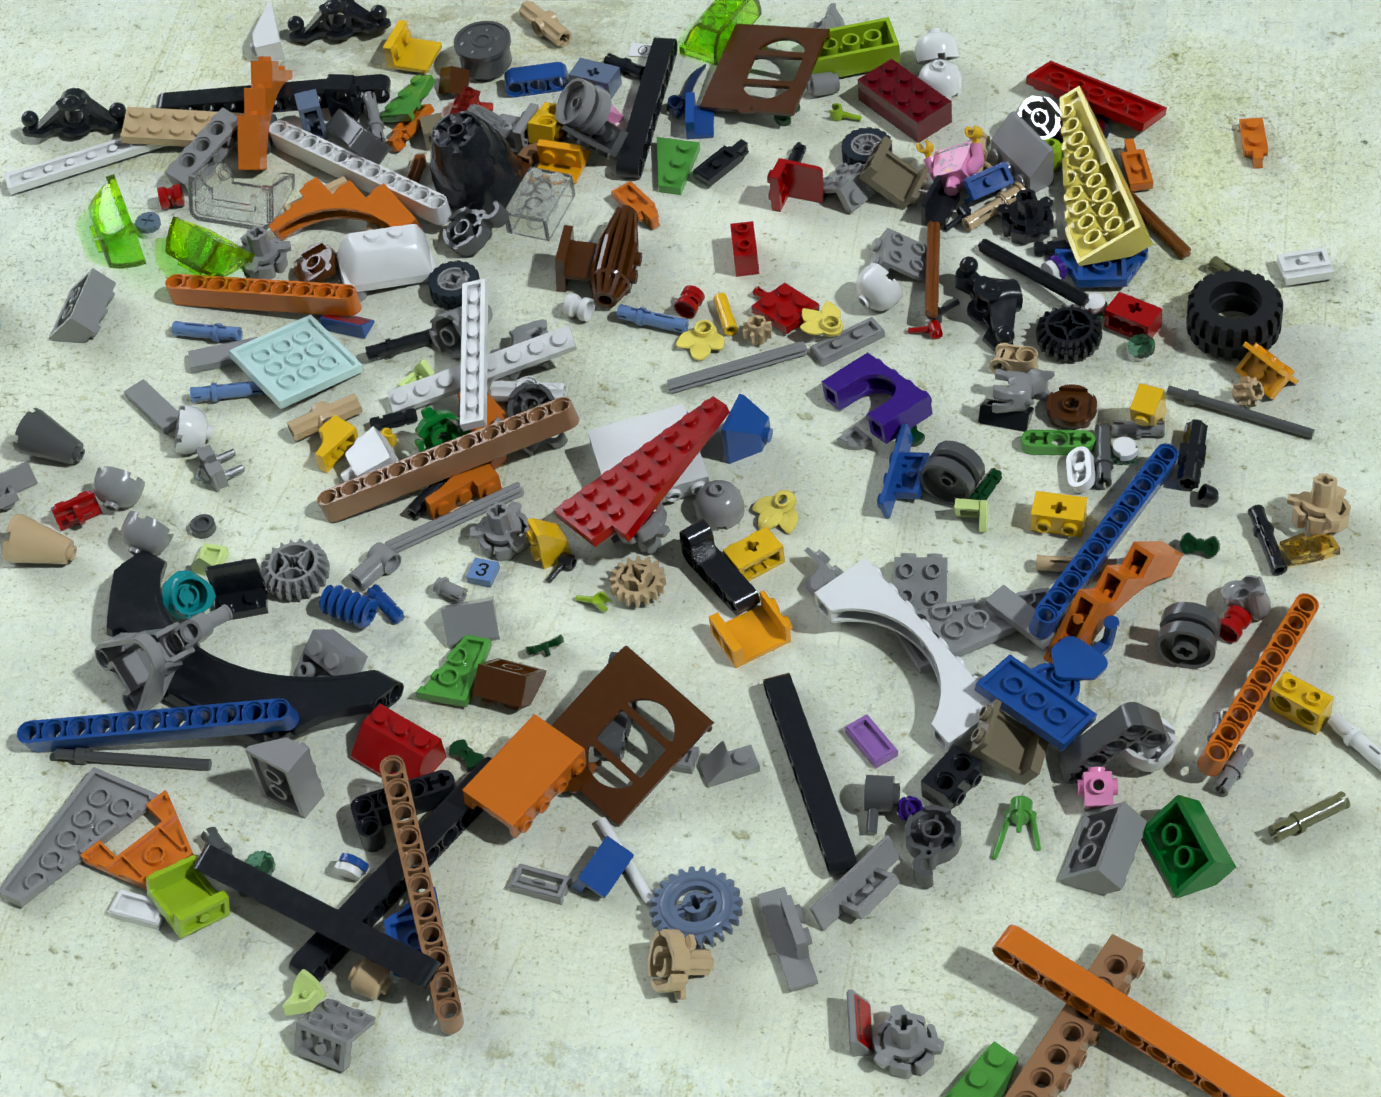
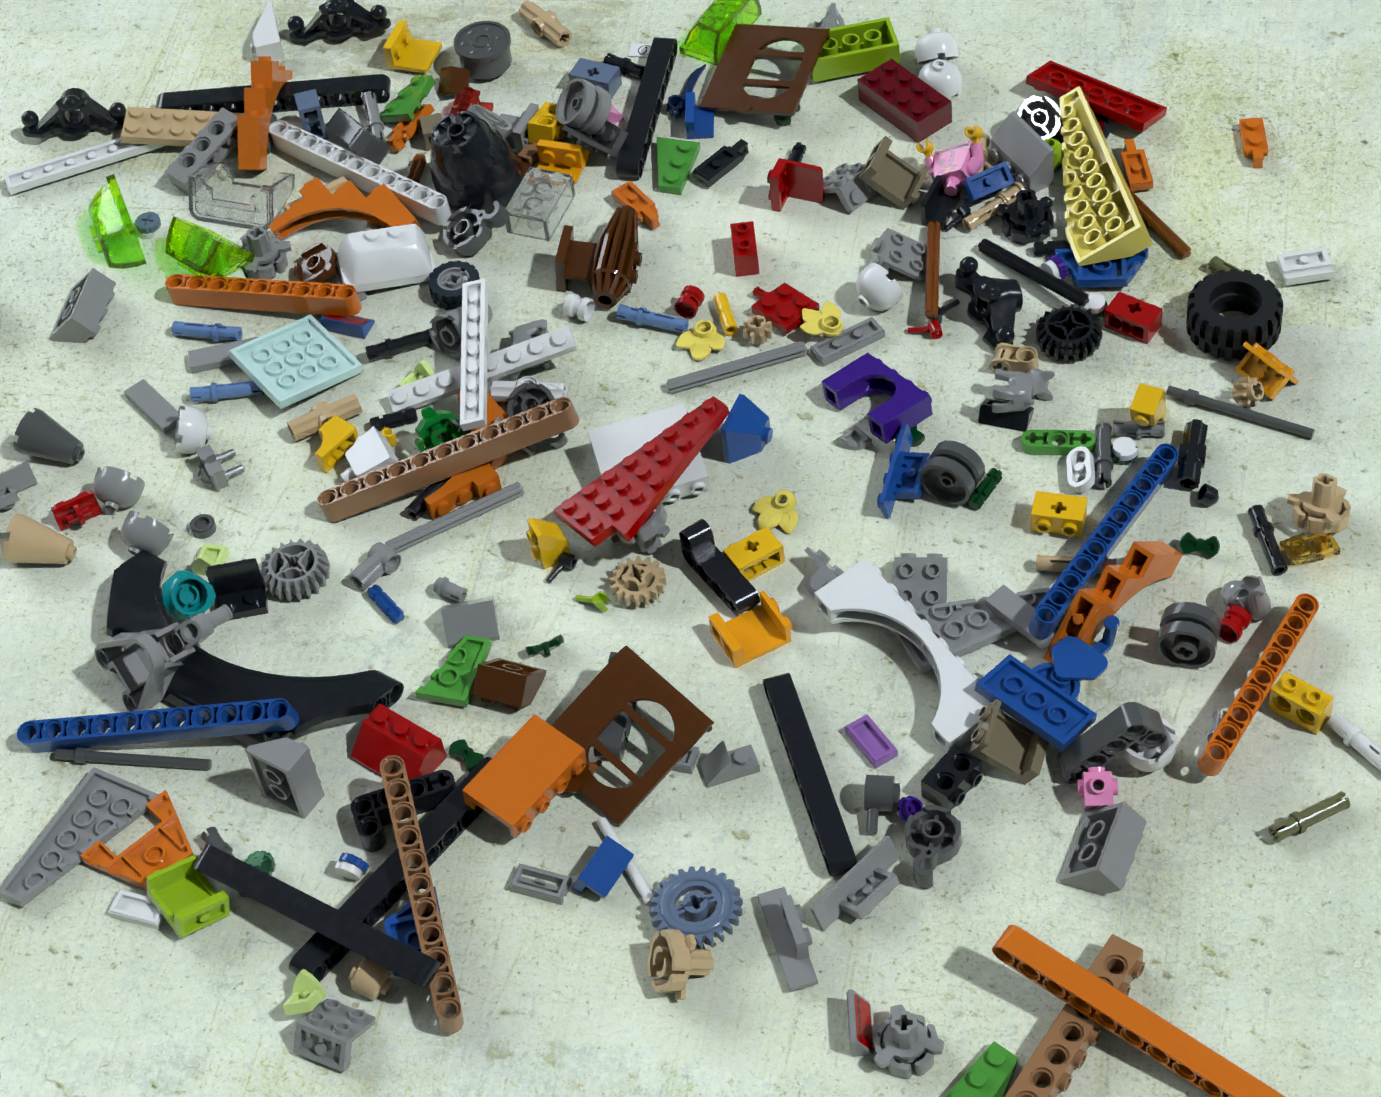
(176, 196): red wheel -> none
(329, 655): light grey slope -> none
(343, 93): black brick -> none
(348, 606): blue piece -> none
(483, 572): medium blue tile -> none
(501, 528): light grey piece -> none
(536, 79): blue beam -> none
(719, 504): light grey cylinder -> none
(823, 84): light grey brick -> none
(838, 114): lime hand -> none
(860, 143): black wheel -> none
(973, 509): yellowish green tile -> none
(1020, 814): bright green plant -> none
(1077, 417): reddish brown plate -> none
(1140, 348): clear green piece -> none
(1187, 847): green slope -> none
(1232, 770): light grey pin -> none

